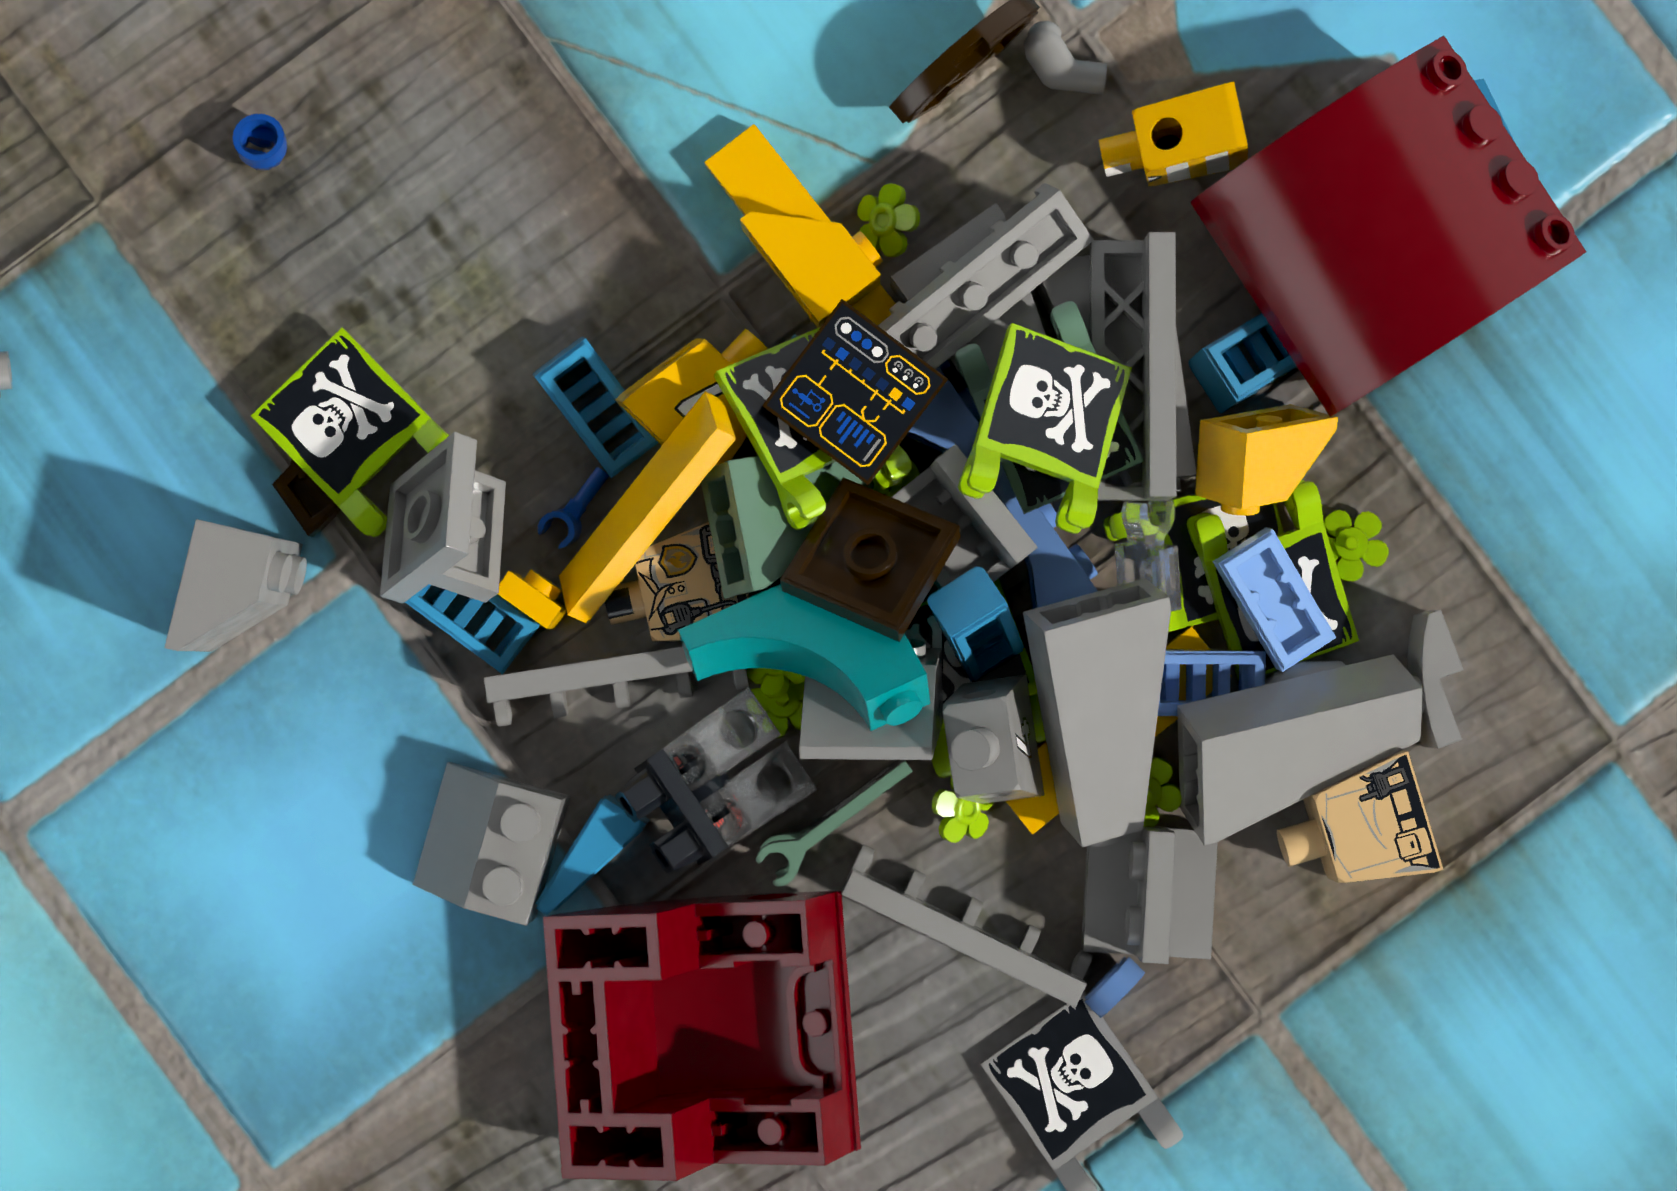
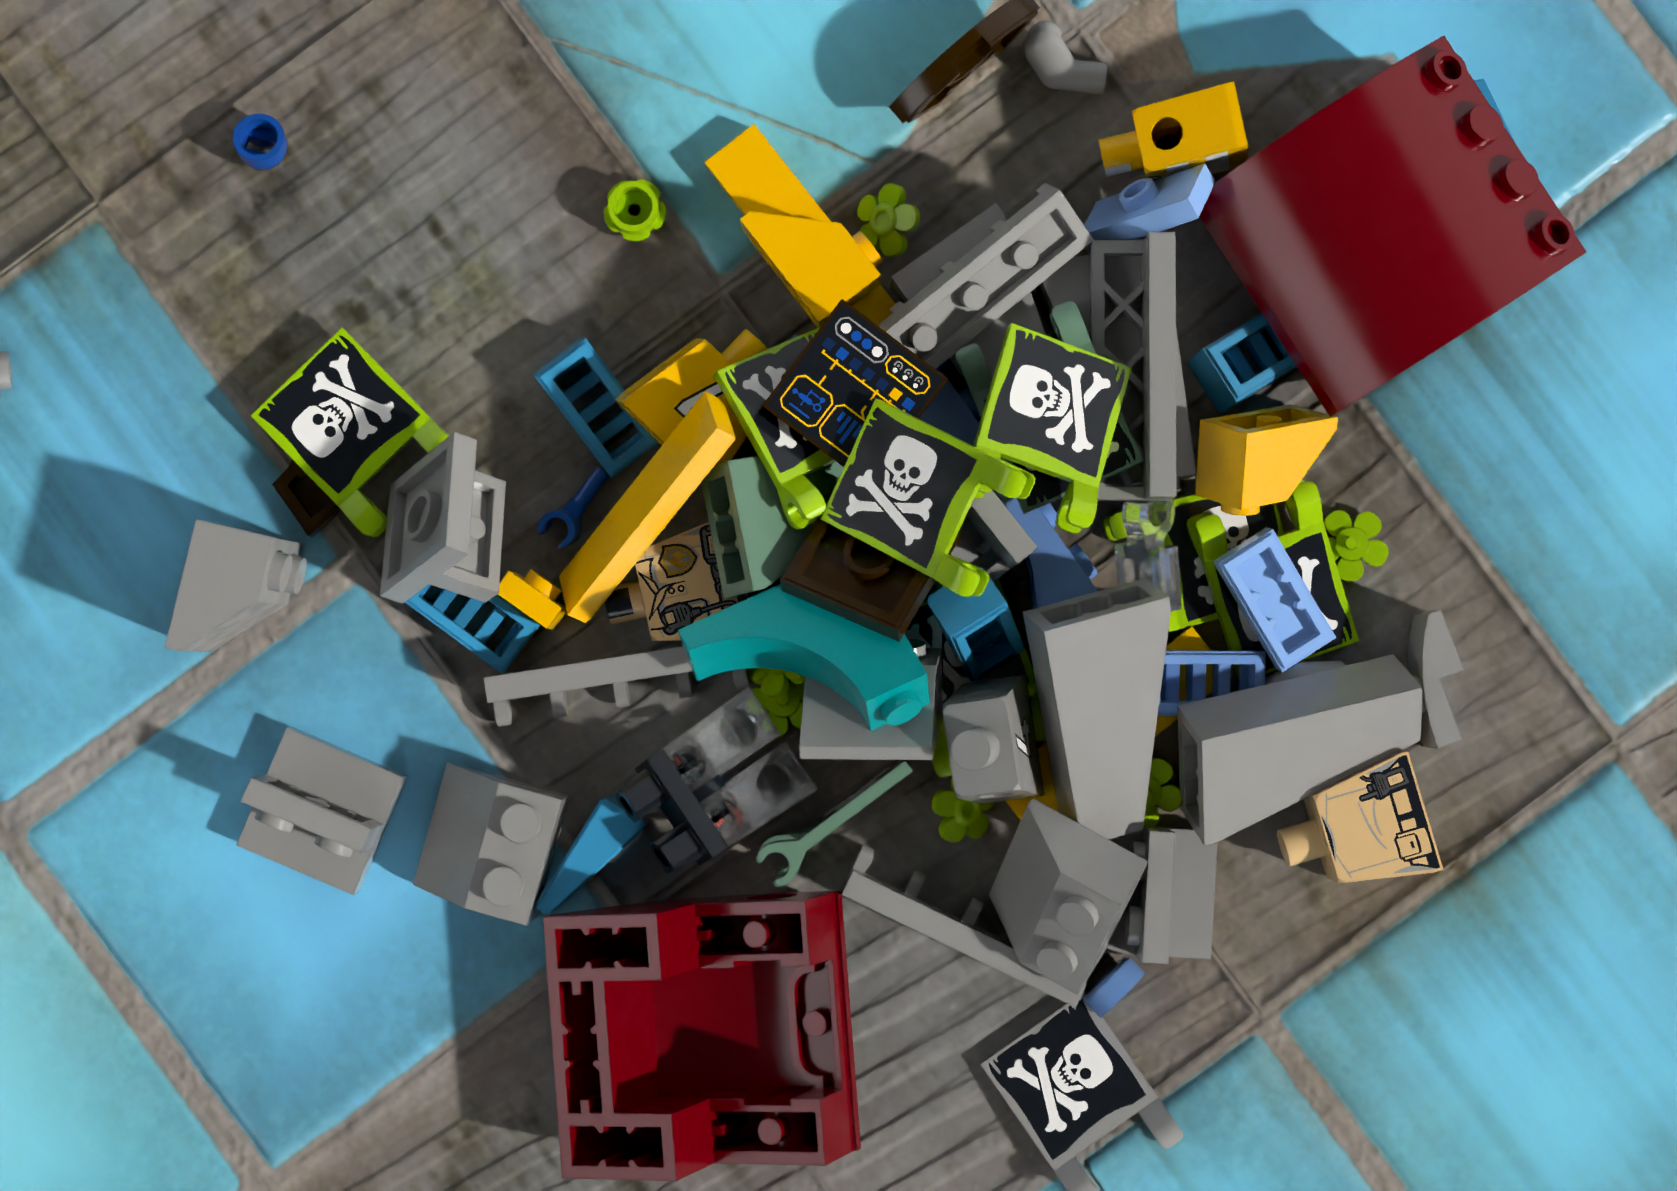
(320, 810): none -> light grey bracket
(631, 193): none -> lime plate
(912, 490): none -> flag
(1062, 894): none -> light grey slope
(1151, 205): none -> light blue plate

